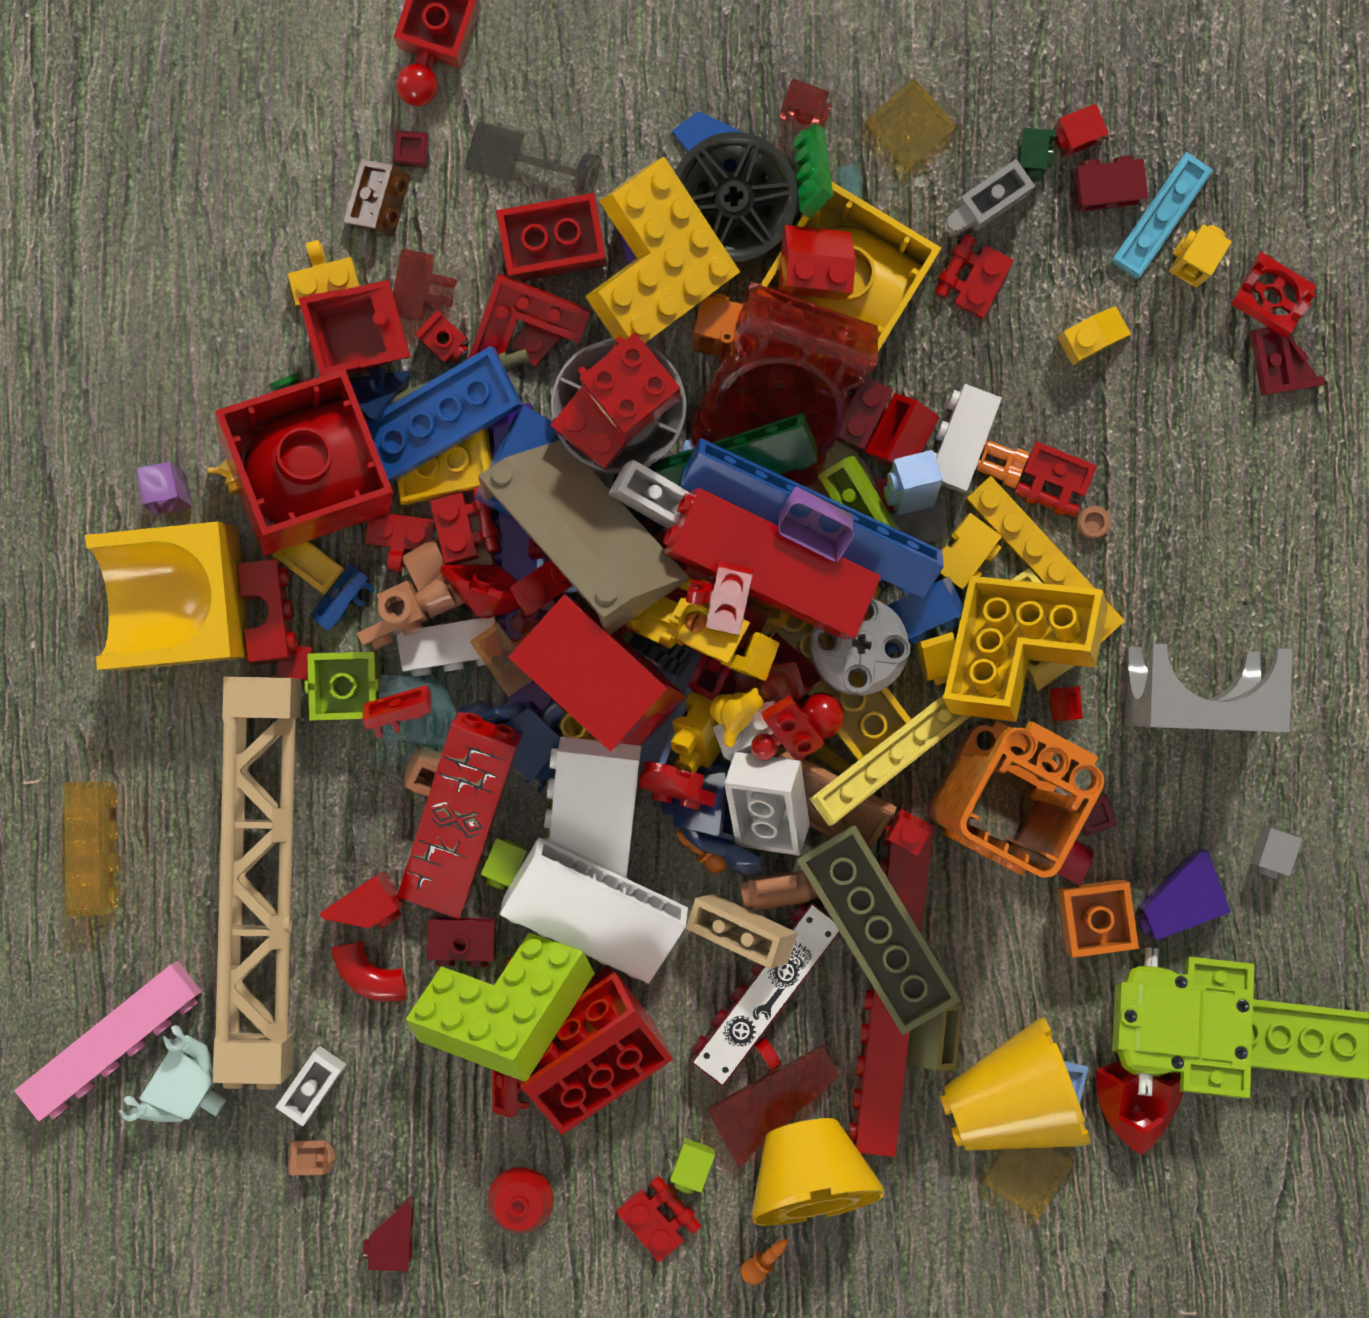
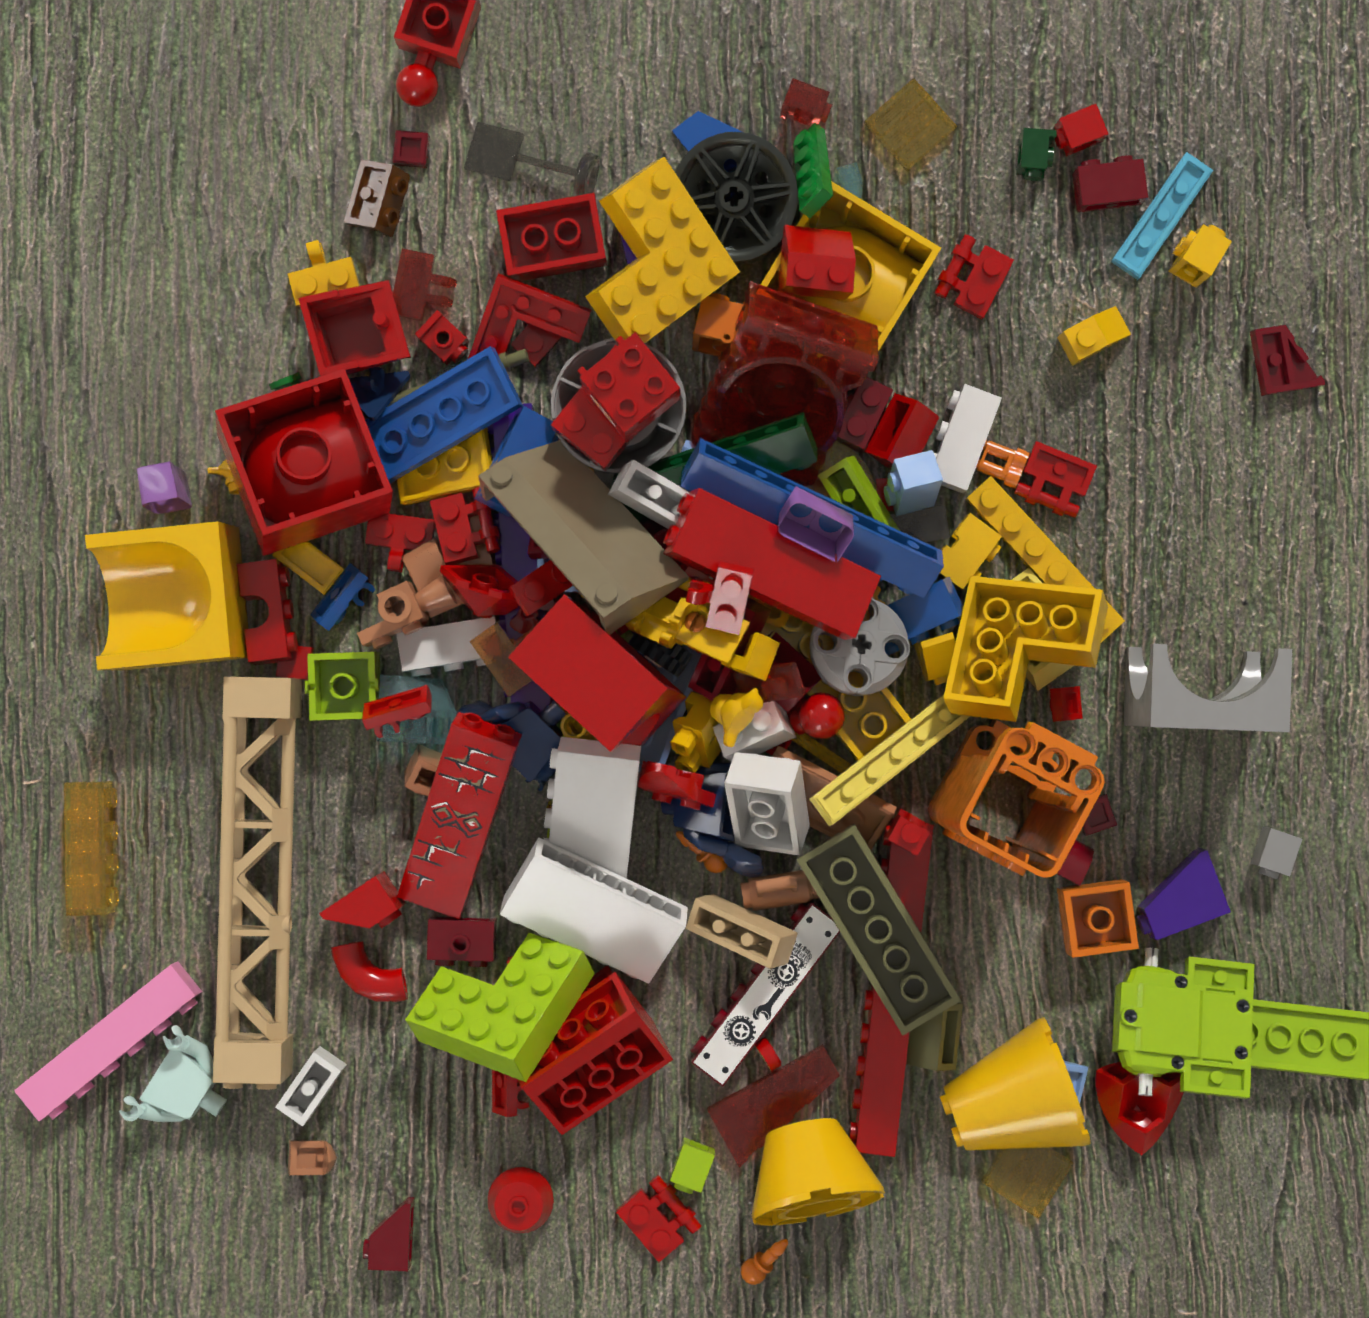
(503, 862): lime brick -> none
(789, 728): red plate -> none
(989, 199): light grey hinge -> none
(1093, 522): nougat tile -> none
(1246, 302): red piece -> none

